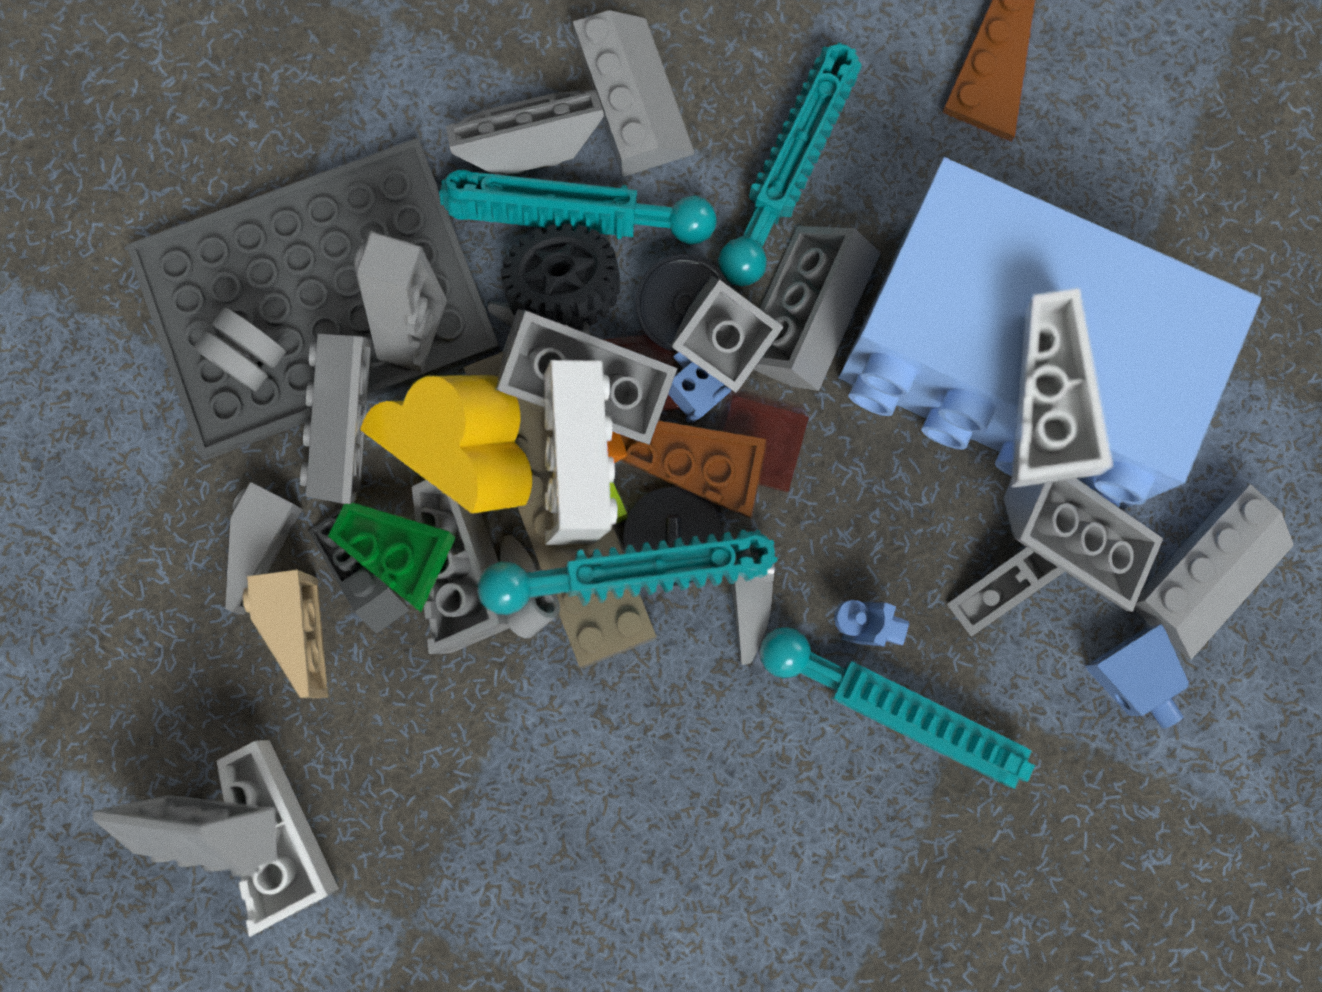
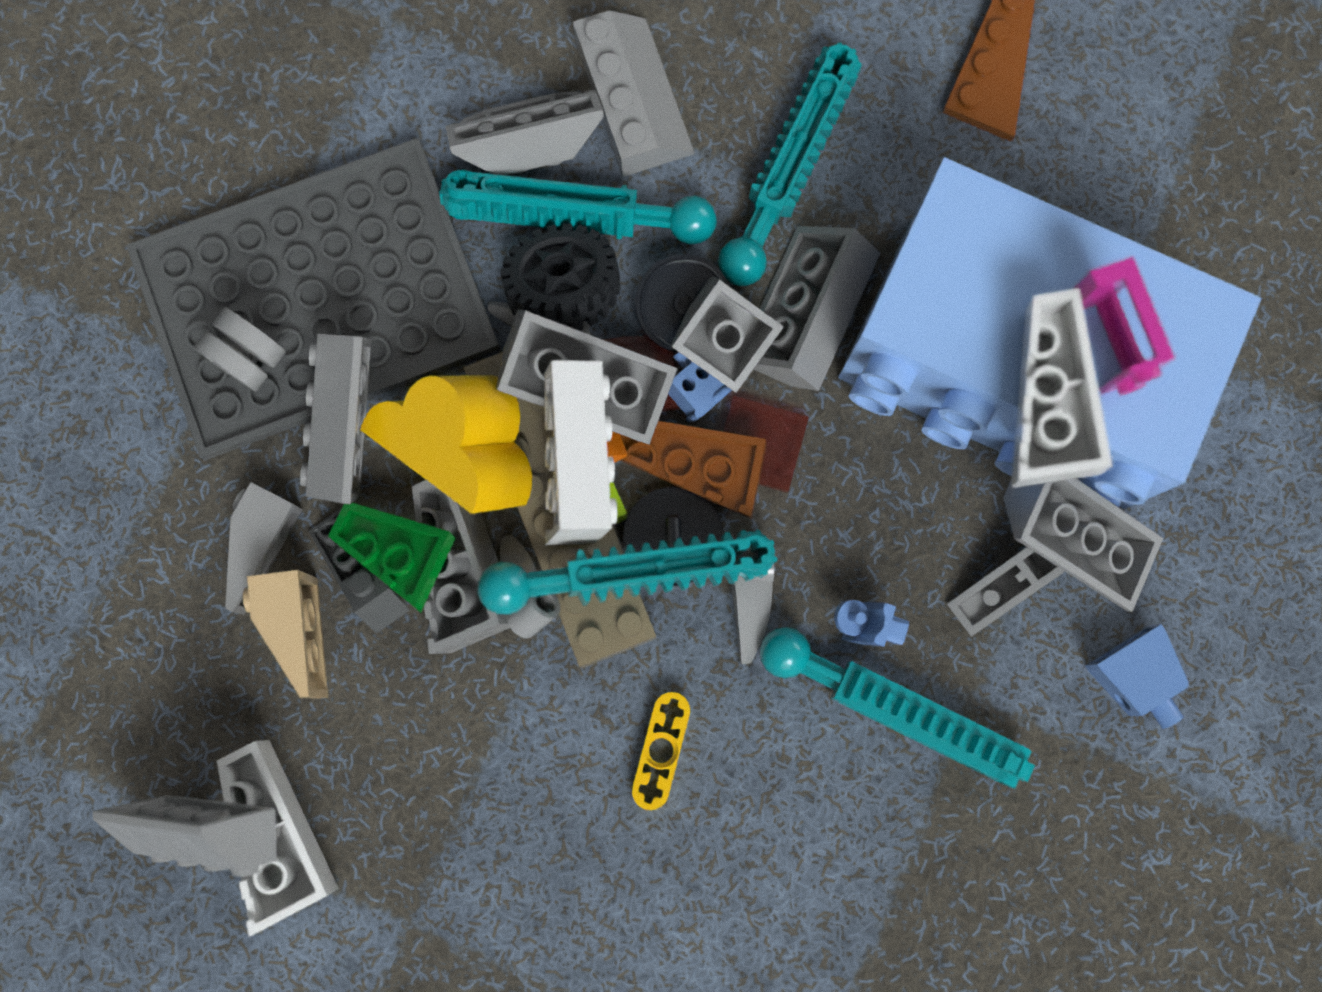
(399, 300): light grey wedge -> none
(643, 777): none -> yellow beam
(1100, 290): none -> dark pink panel
(1215, 569): light grey slope -> none

